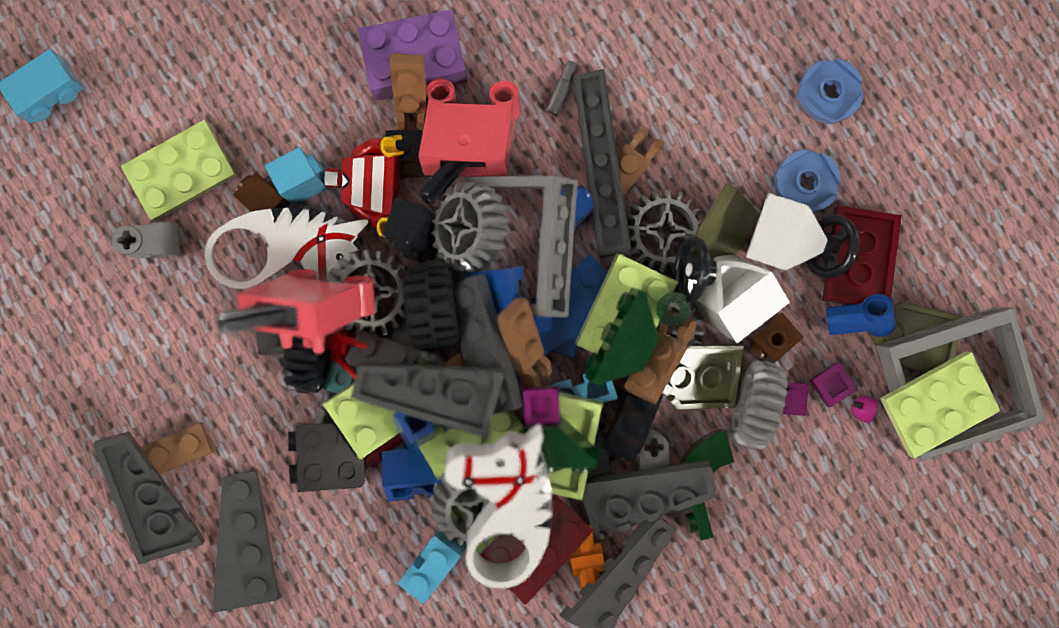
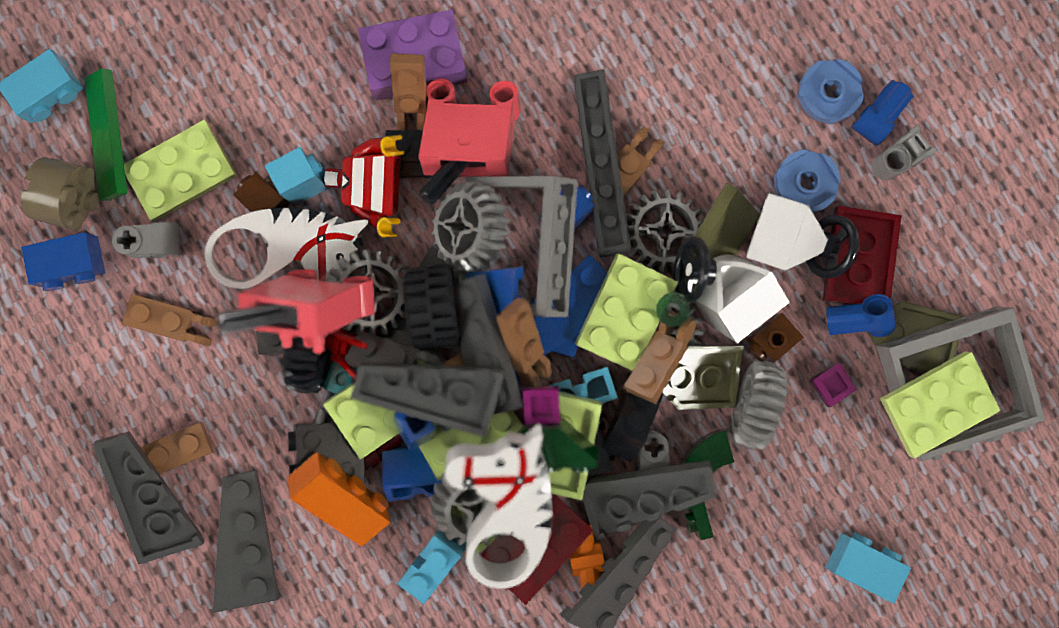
(59, 193): none -> dark tan brick
(63, 259): none -> blue brick
(105, 135): none -> green tile
(165, 319): none -> medium nougat hinge
(338, 499): none -> orange brick
(410, 230): black brick -> none
(561, 89): flat silver pin -> none
(626, 341): dark green slope -> none
(796, 399): magenta plate -> none
(867, 409): dark pink hinge -> none
(867, 567): none -> medium azure brick
(879, 118): none -> blue piece
(905, 153): none -> light grey piece

